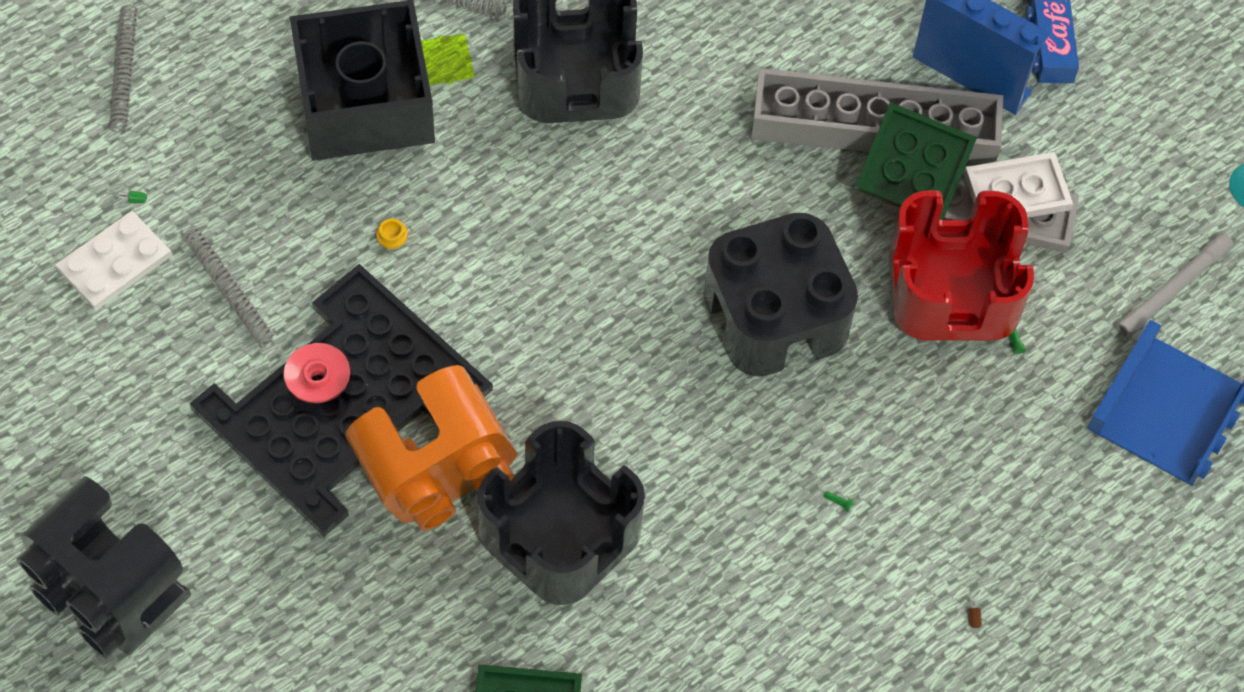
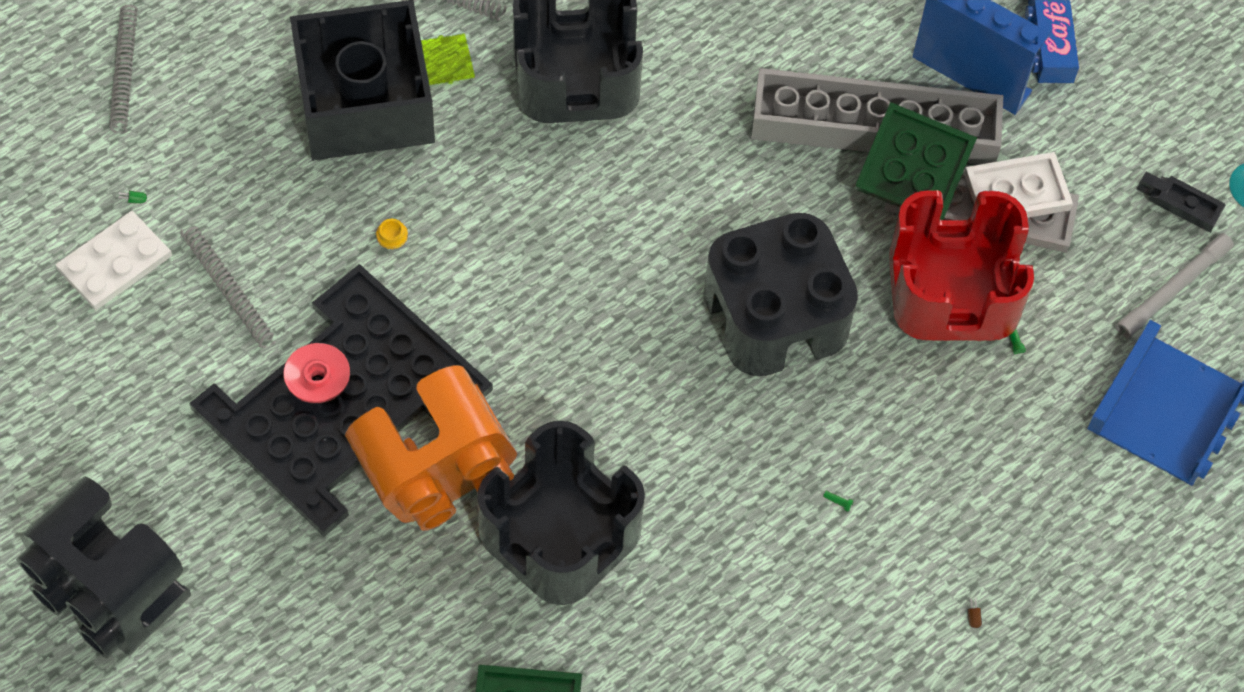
(1182, 200): none -> black hinge

